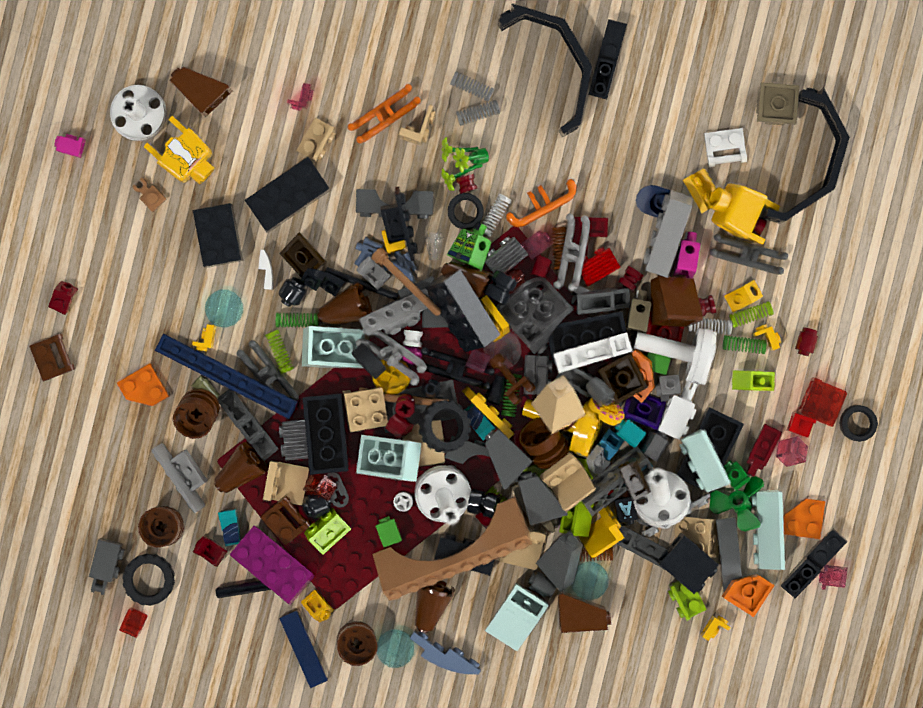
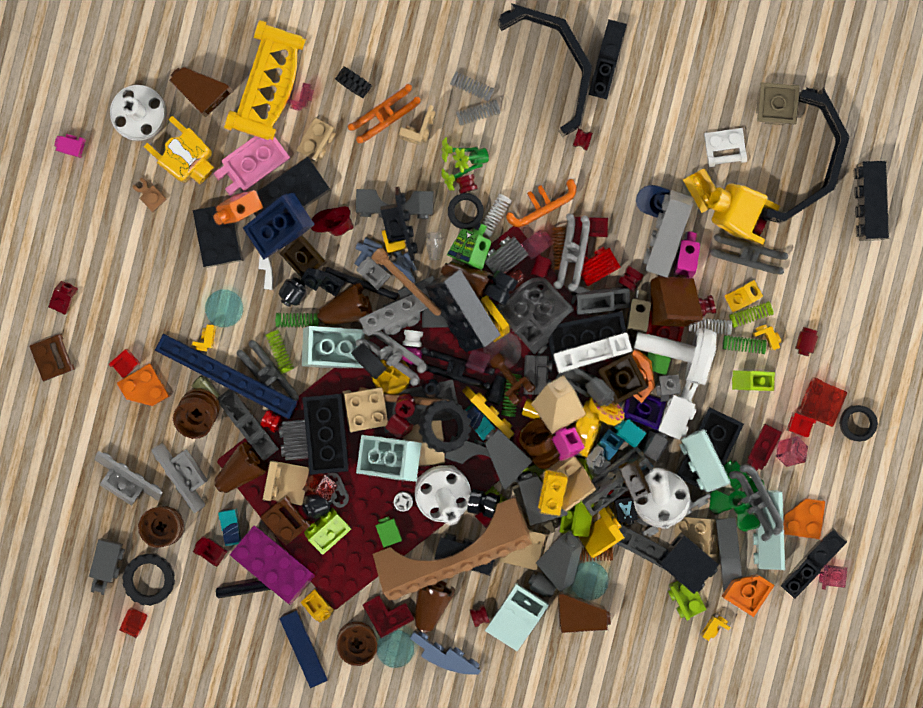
(124, 363): none -> red panel
(124, 482): none -> light grey bracket
(233, 210): none -> orange torso
(251, 163): none -> bright pink tile
(271, 420): none -> red wheel
(272, 41): none -> yellow piece
(278, 225): none -> dark blue slope
(333, 220): none -> dark red piece
(353, 82): none -> black tyre
(385, 621): none -> dark red plate
(479, 616): none -> dark red wheel
(552, 492): none -> yellow hinge
(568, 443): none -> dark pink brick
(582, 139): none -> dark red wheel
(758, 501): none -> dark grey piece
(872, 201): none -> black brick

